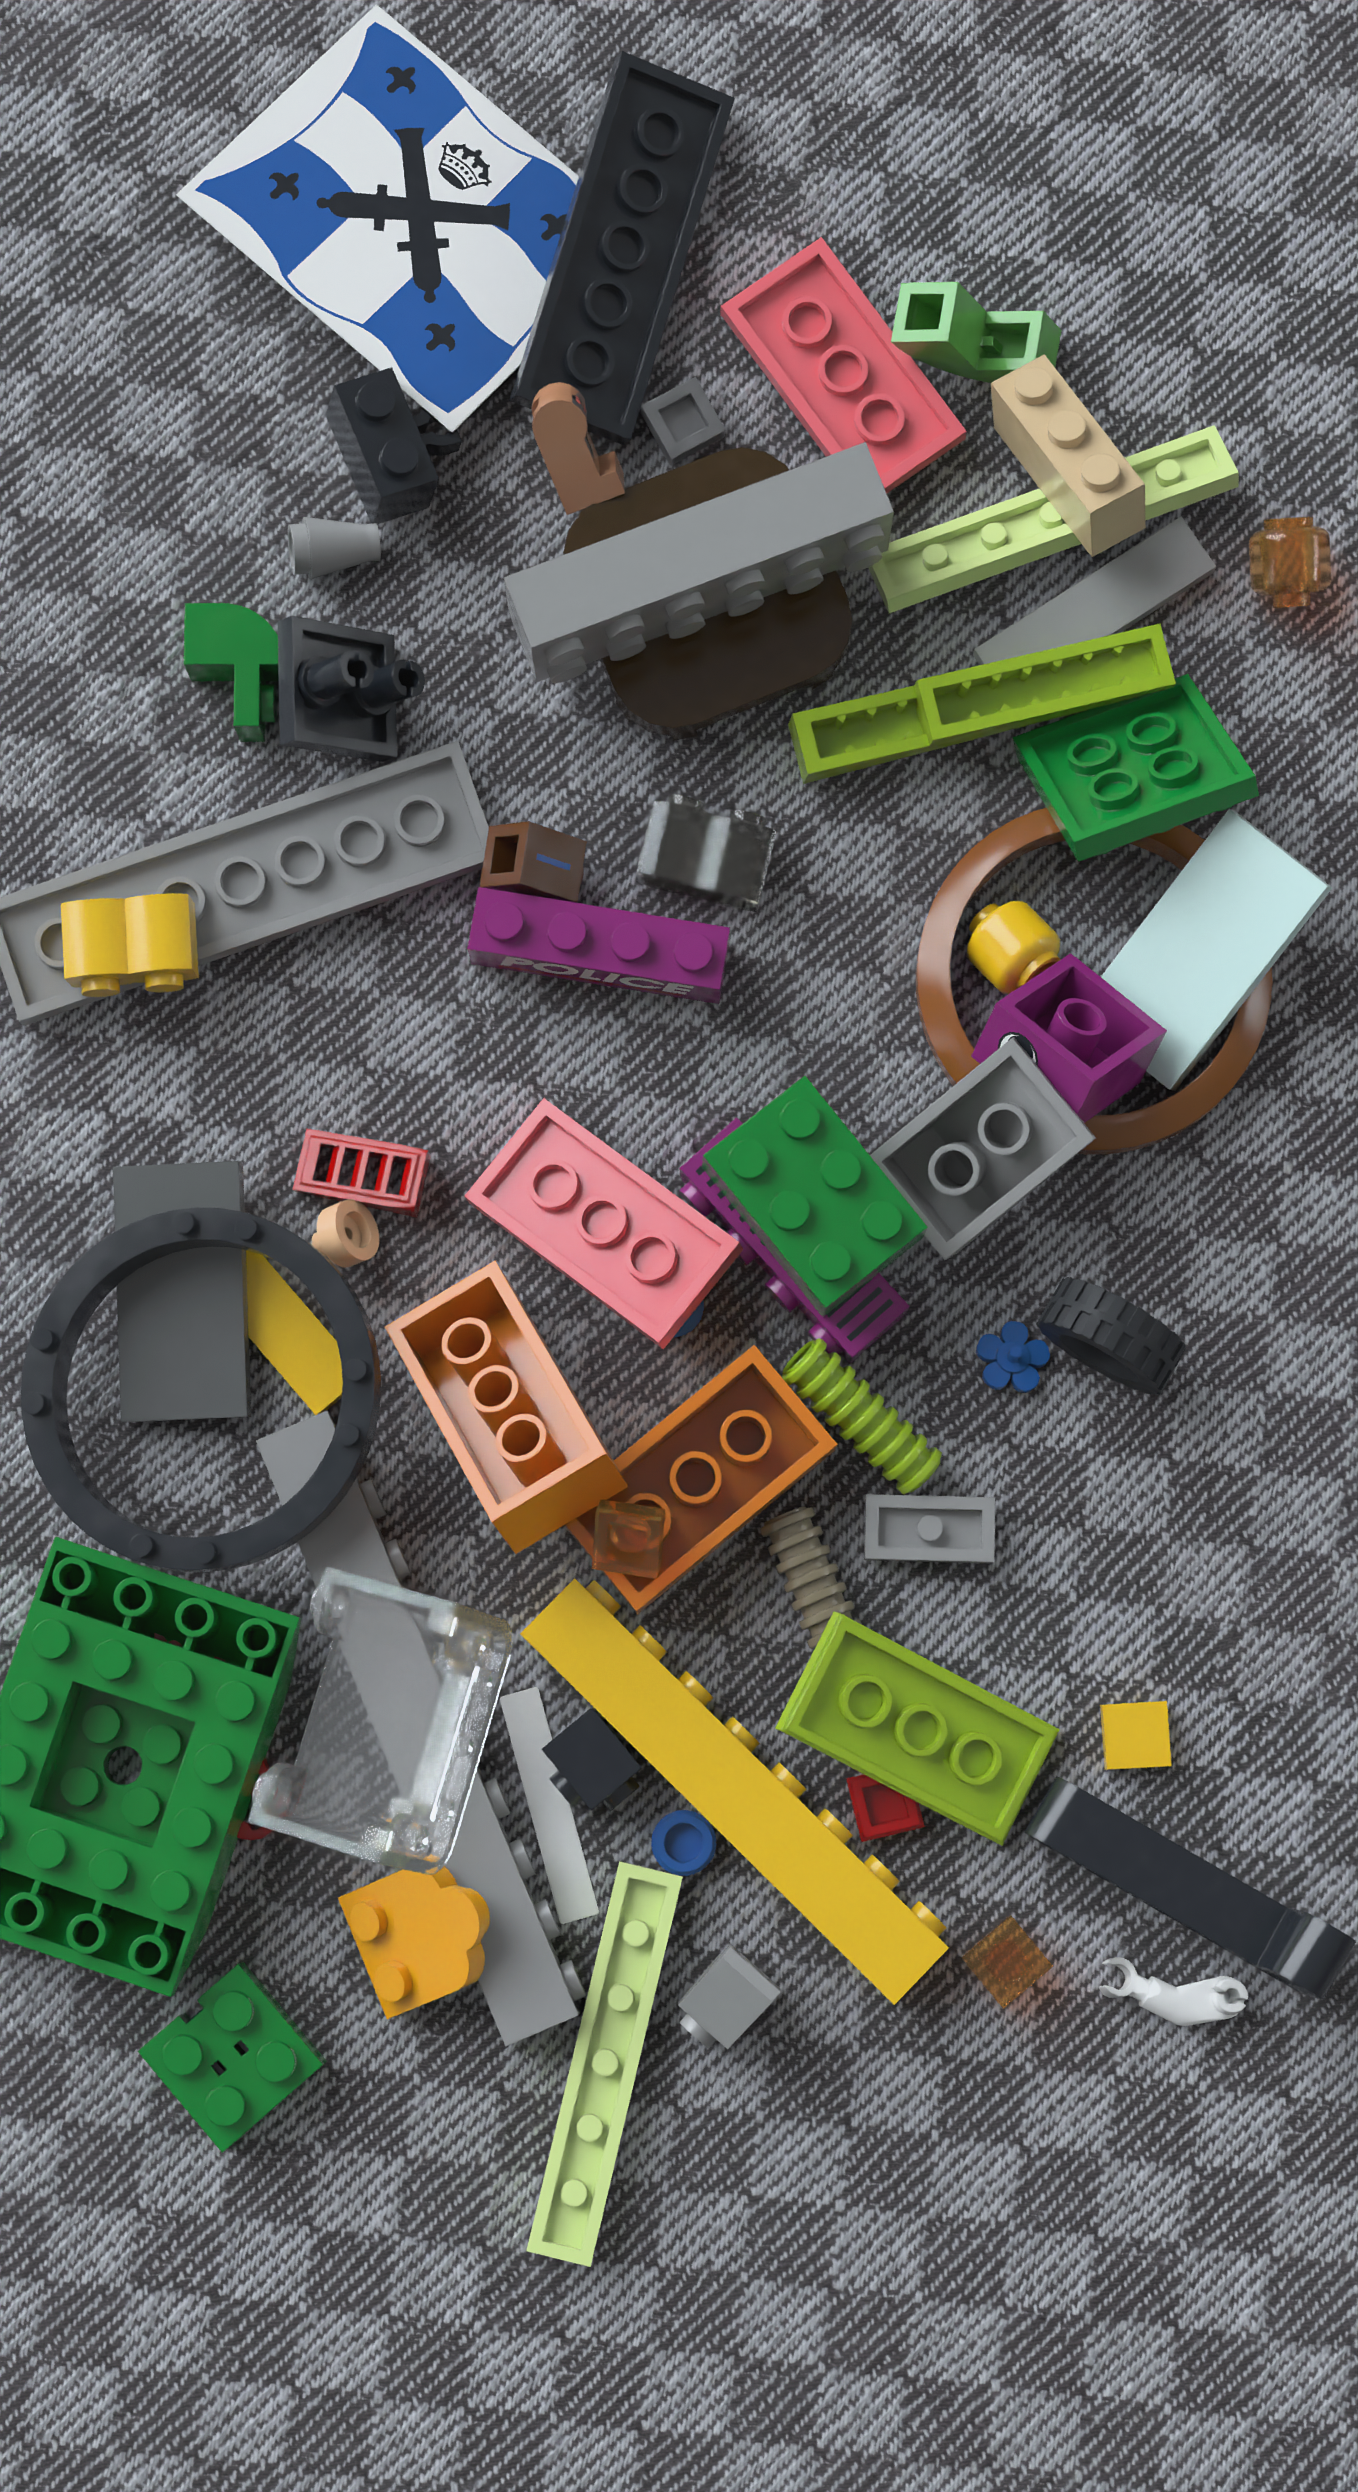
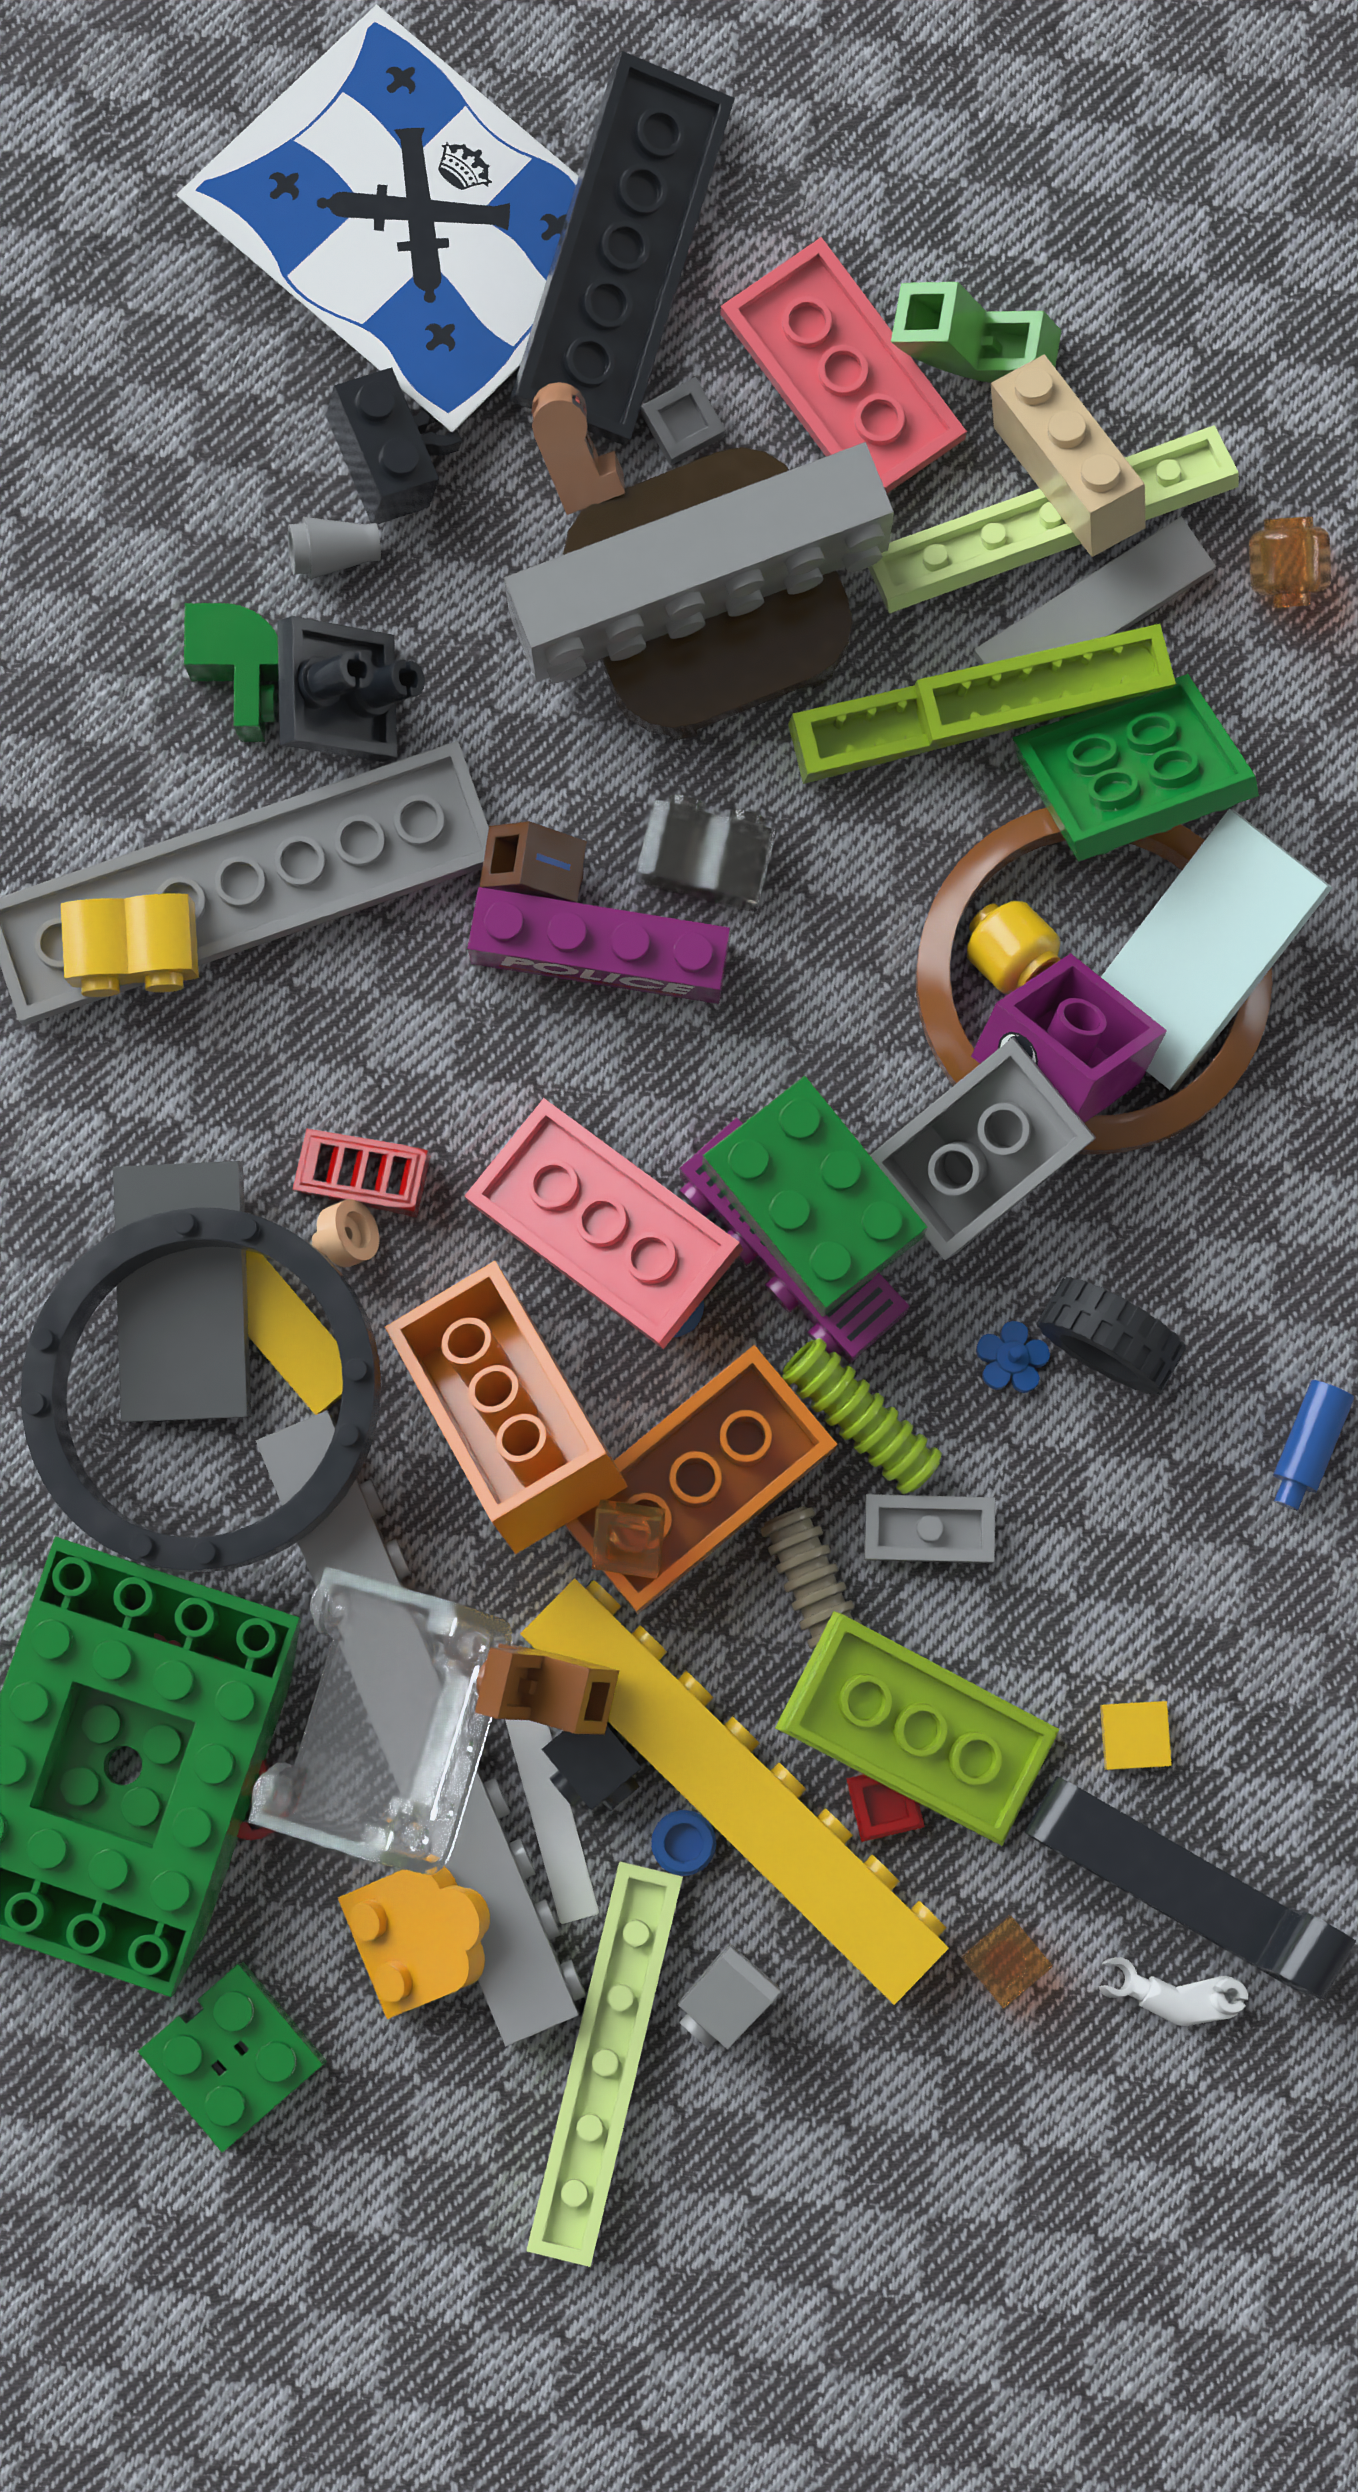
(545, 1689): none -> dark orange brick
(1311, 1442): none -> blue cylinder

